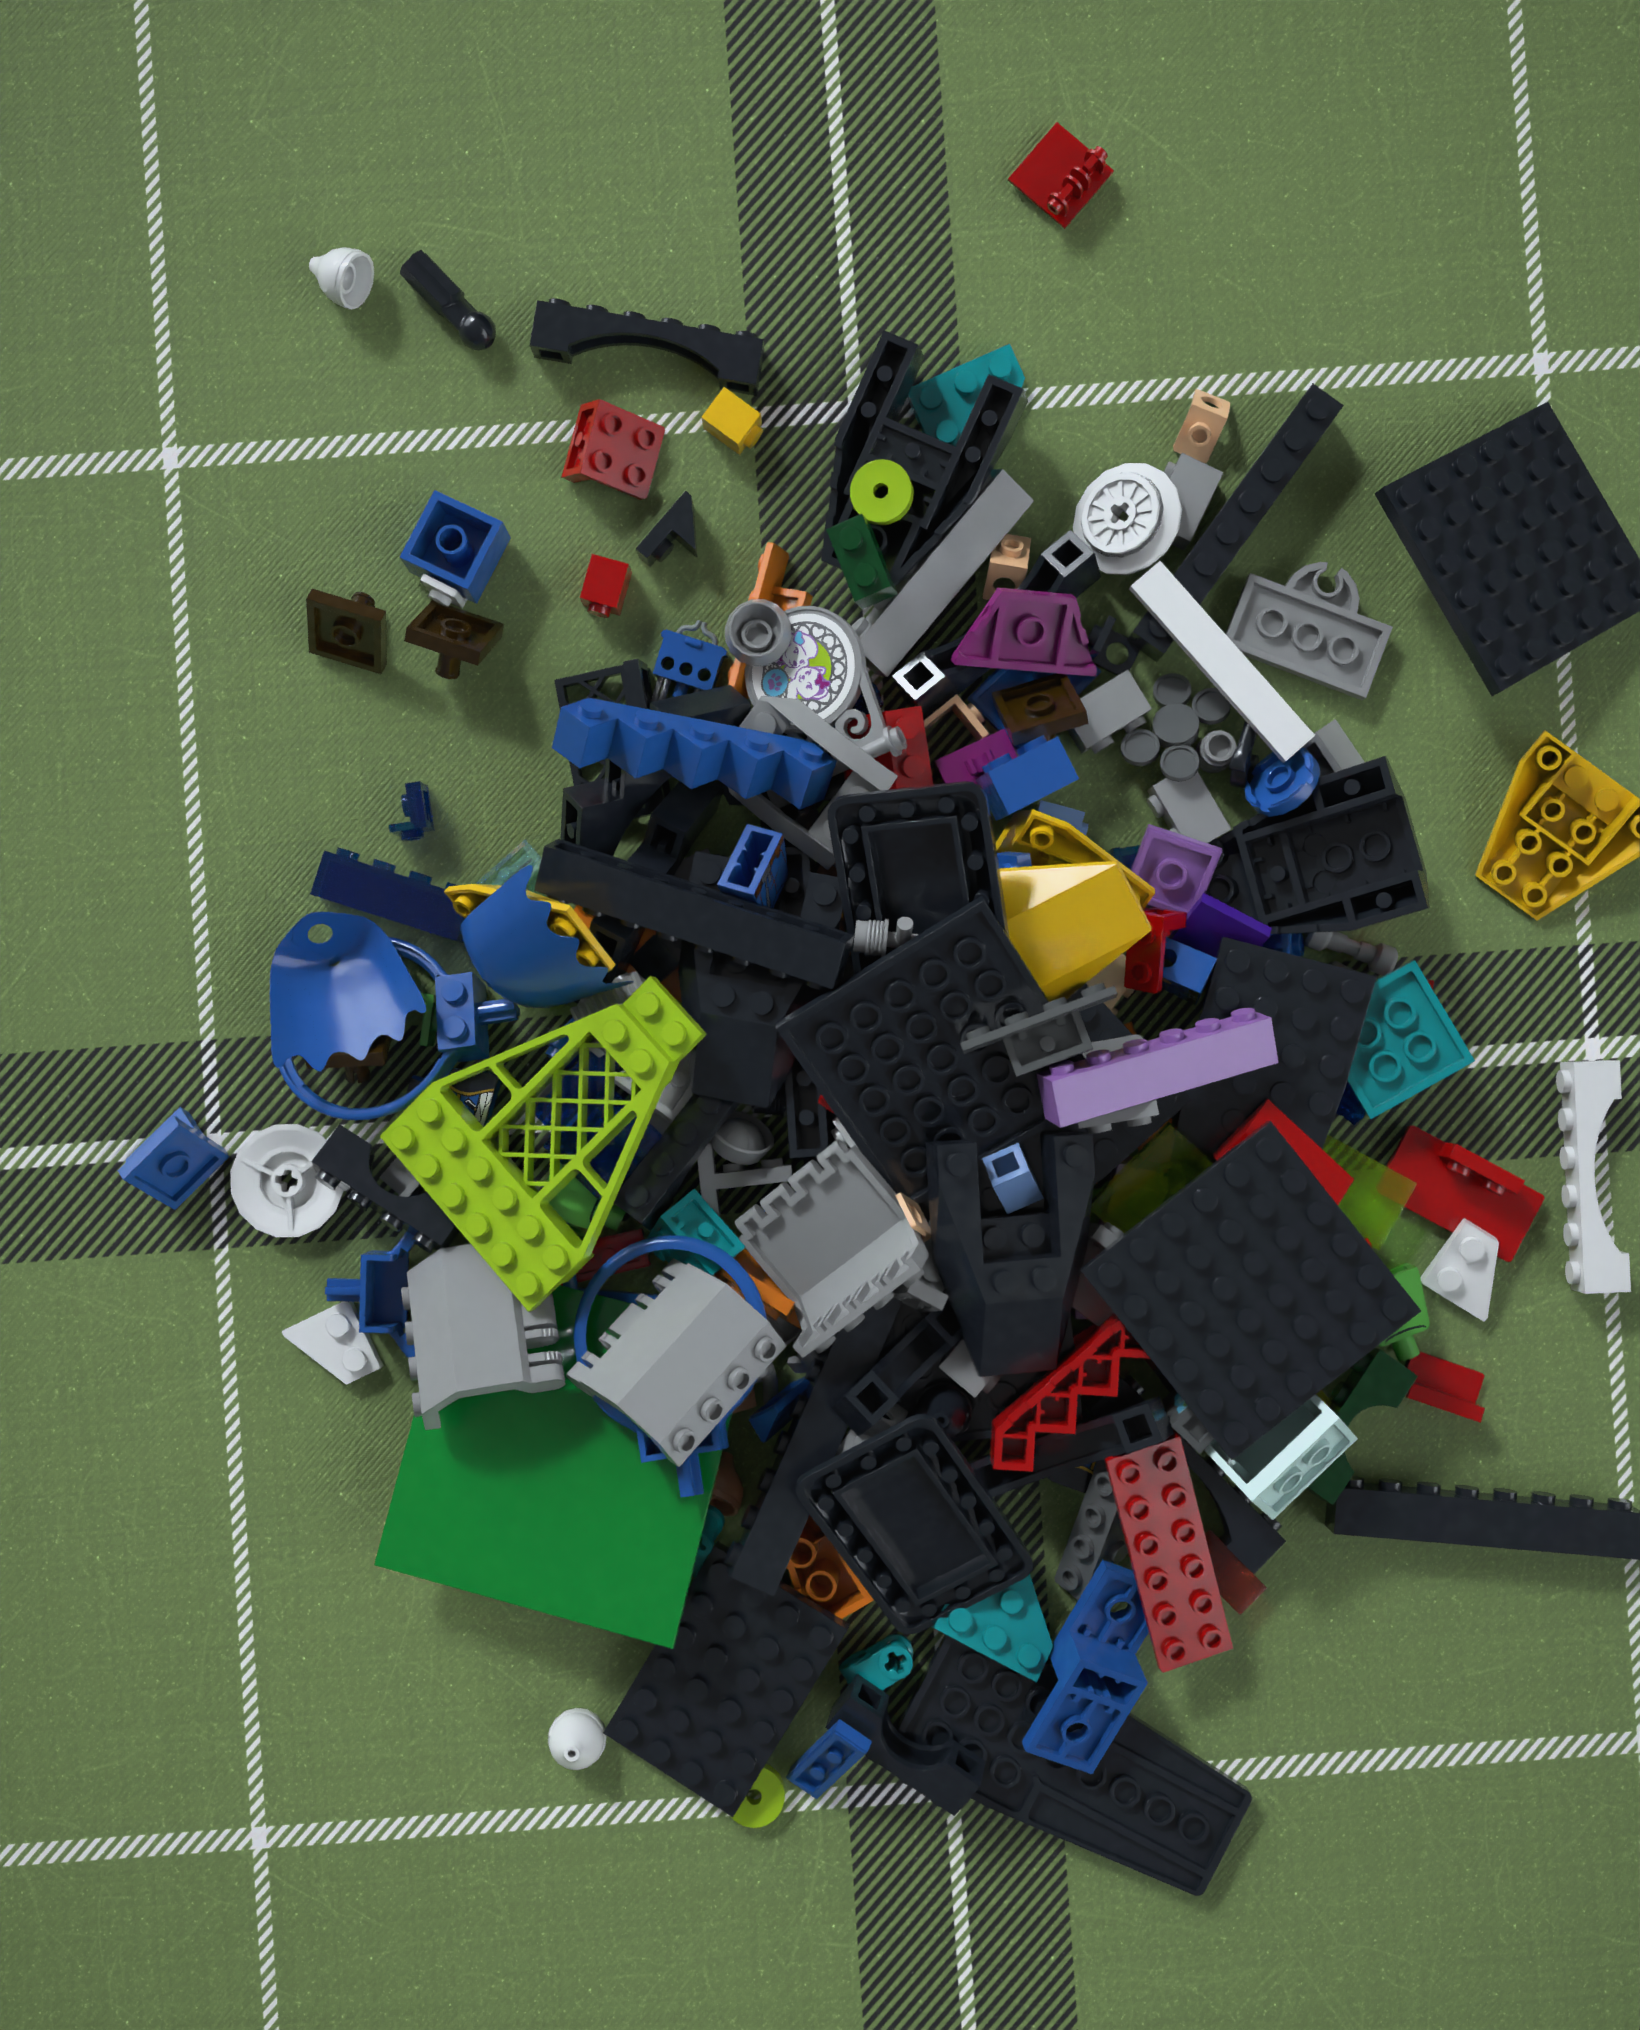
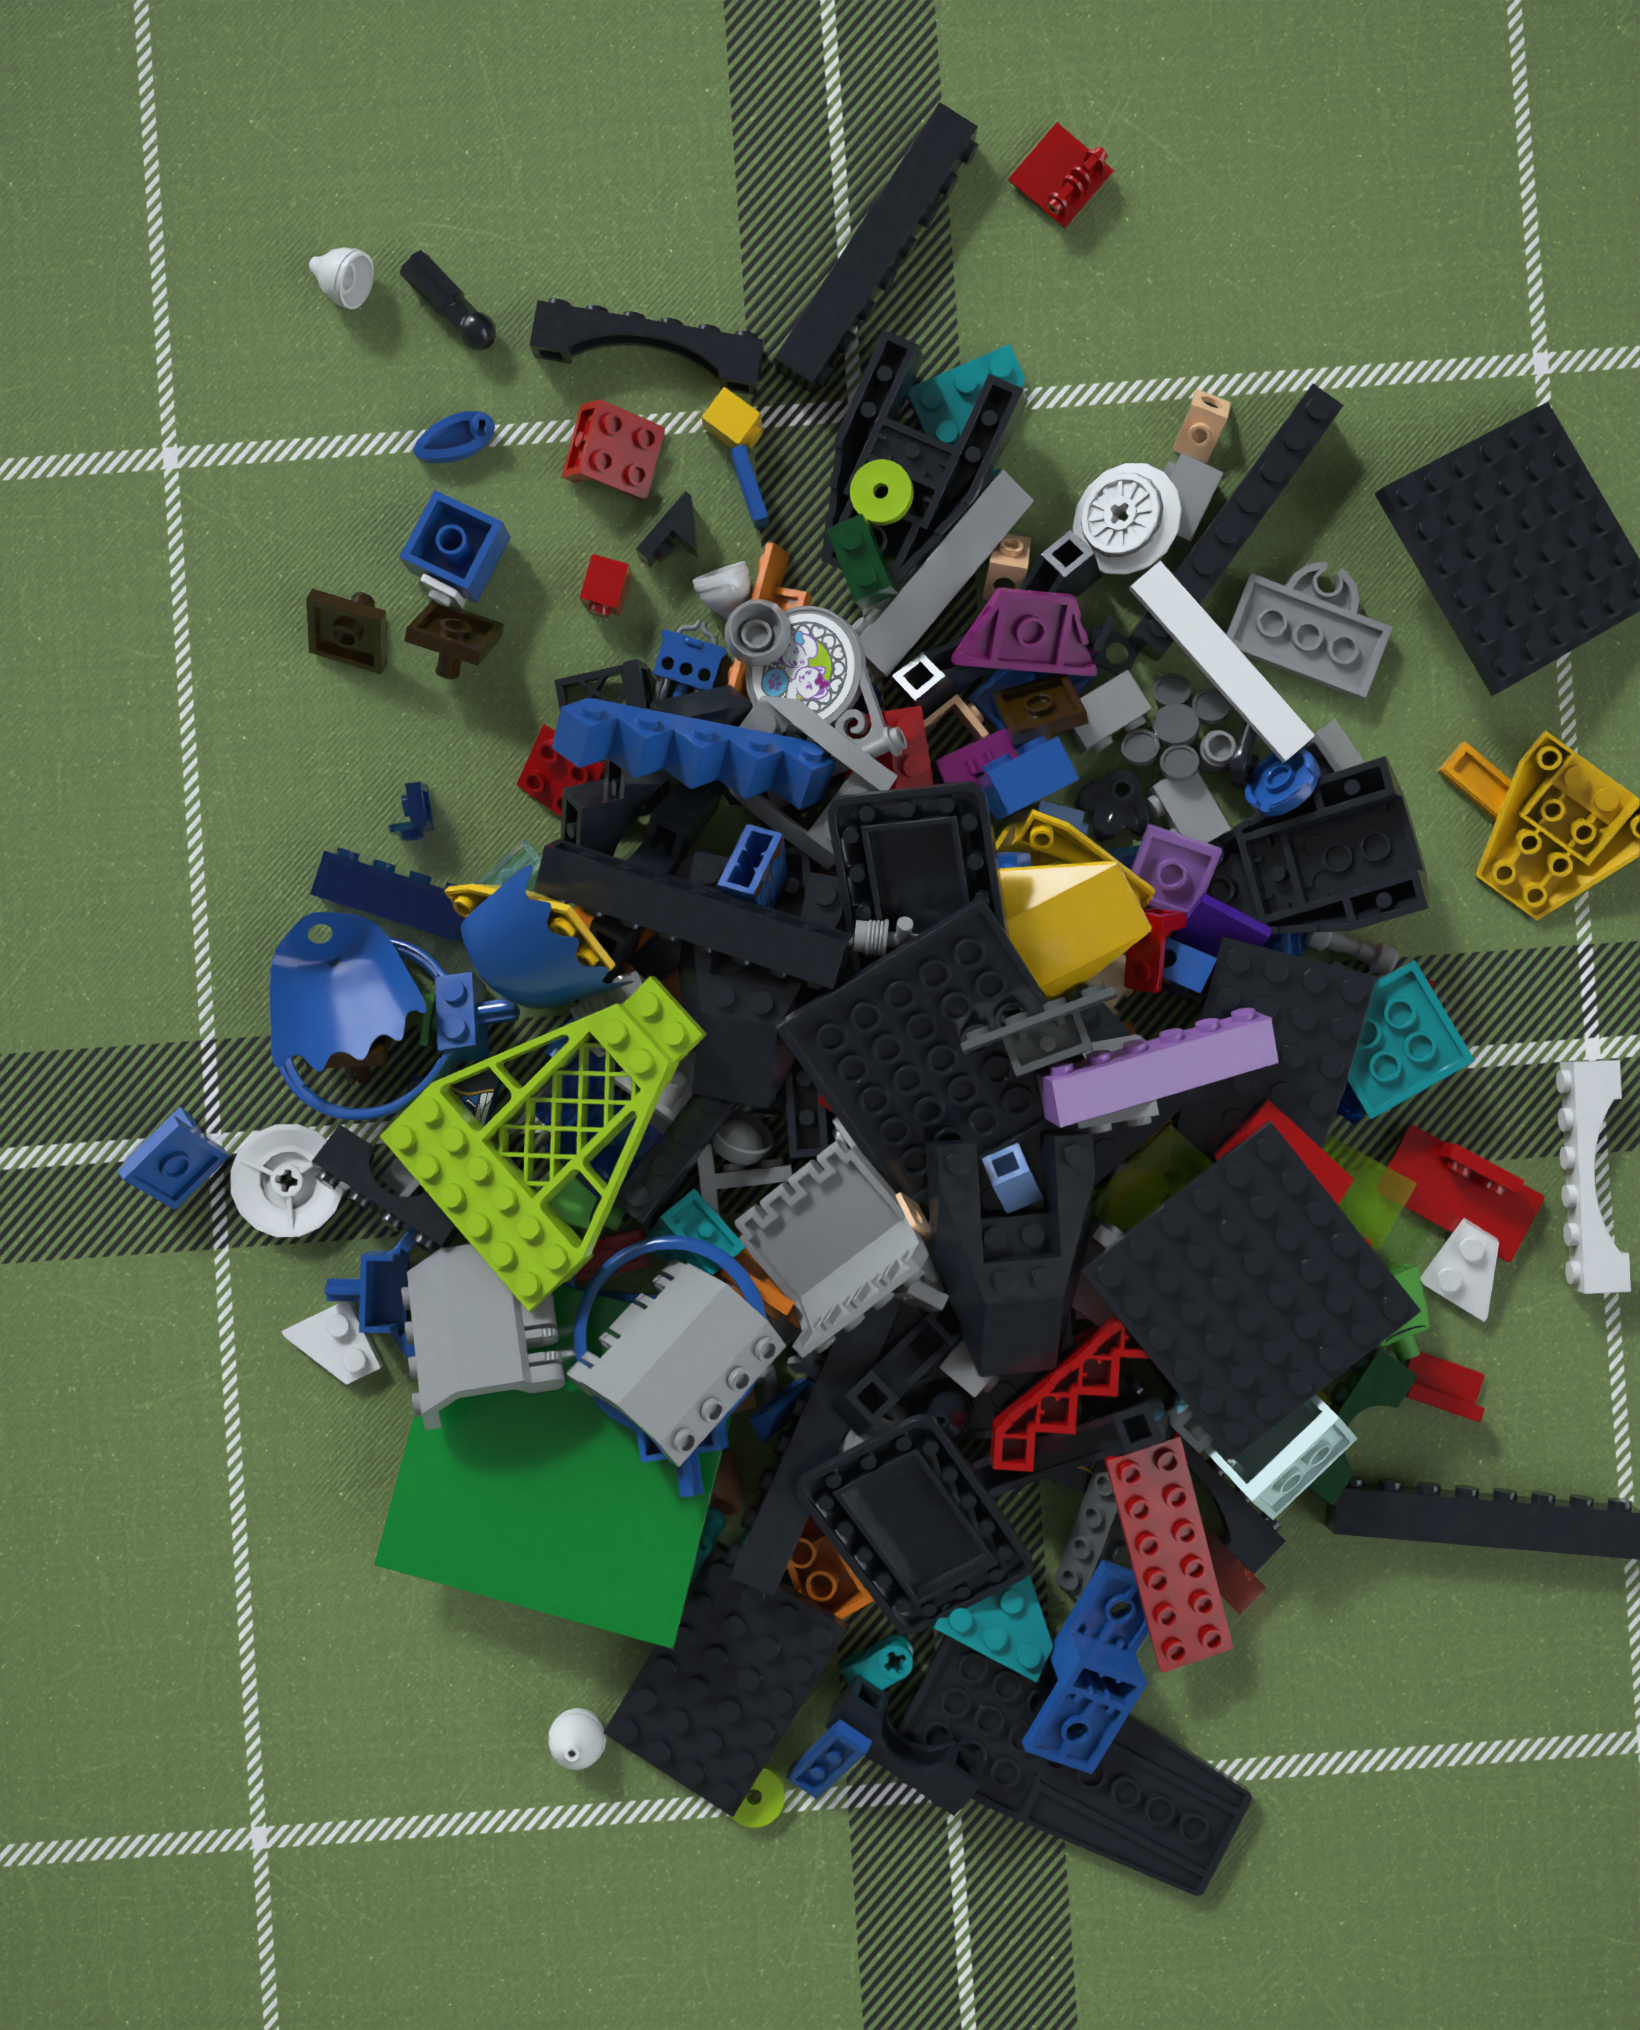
(455, 437): none -> blue arm
(550, 772): none -> red hinge
(724, 588): none -> white helmet
(749, 487): none -> blue tile
(876, 249): none -> black brick
(1115, 811): none -> black plate
(1476, 779): none -> light orange tile

